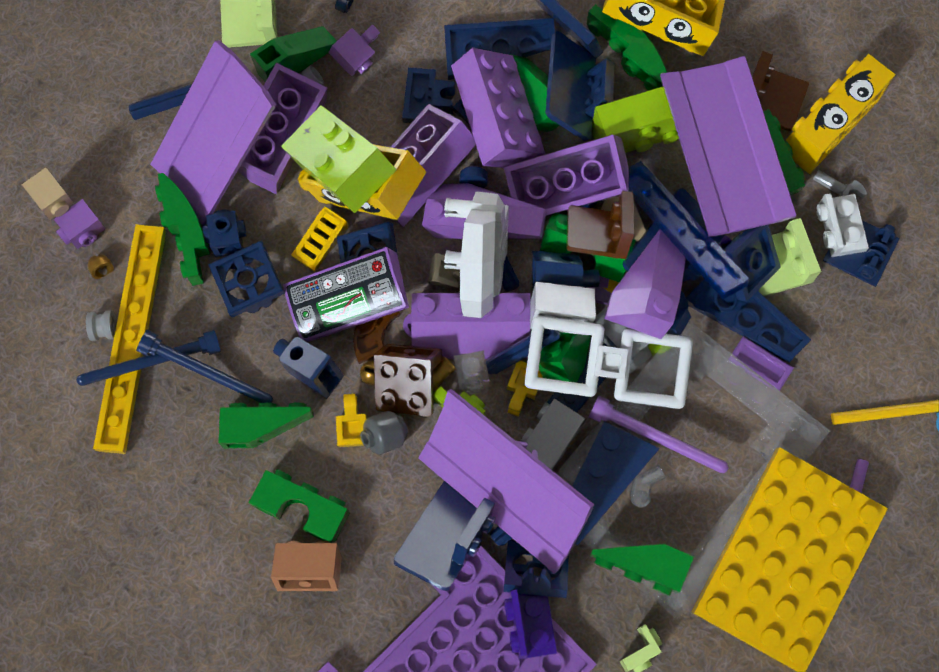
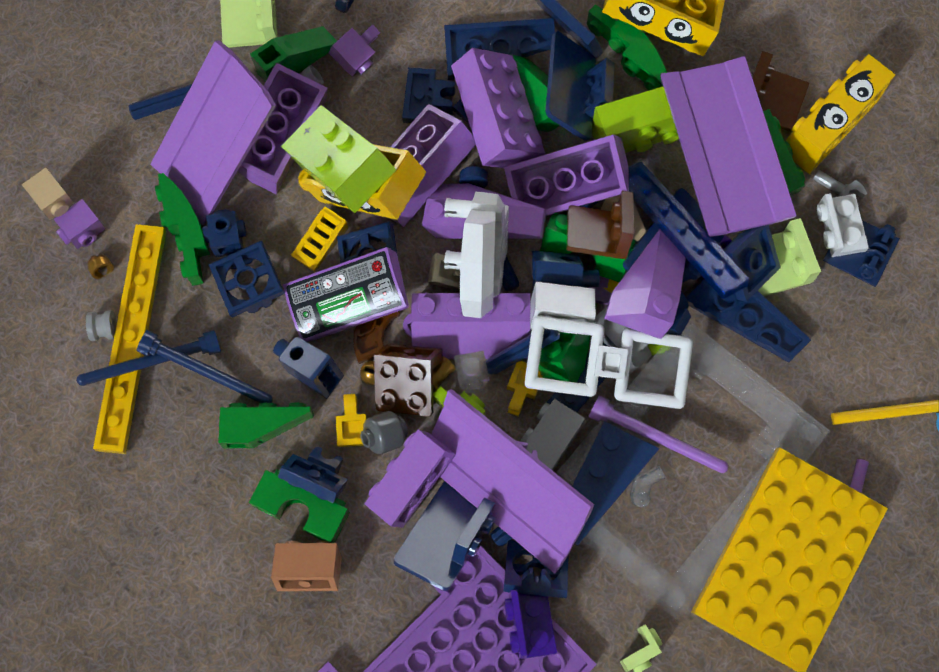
(315, 474): none -> dark blue plate
(409, 478): none -> medium lavender brick
(654, 563): green slope -> none
(763, 363): medium lavender tile -> none

